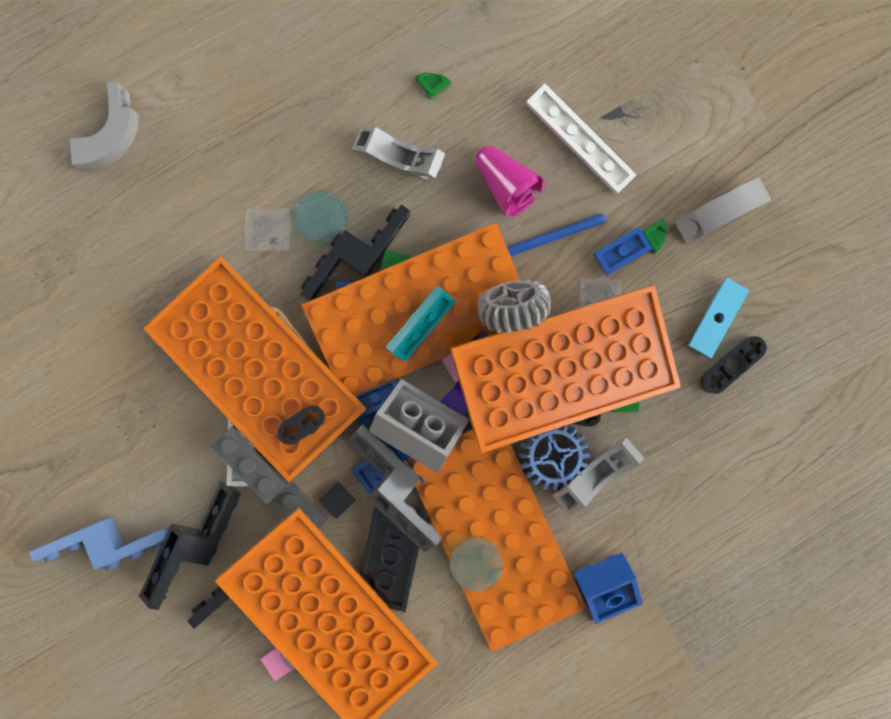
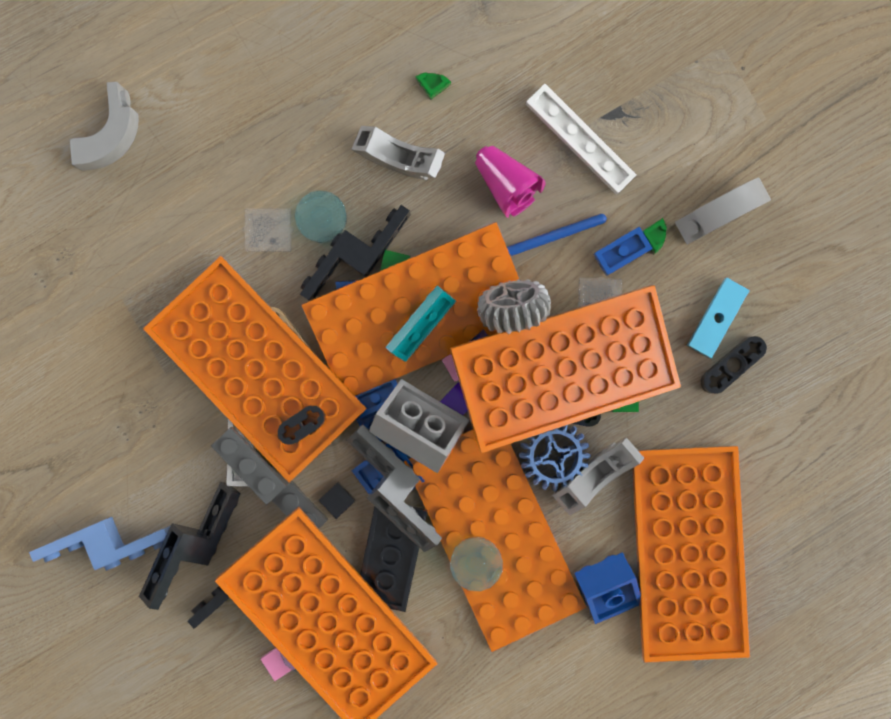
(690, 554): none -> orange plate

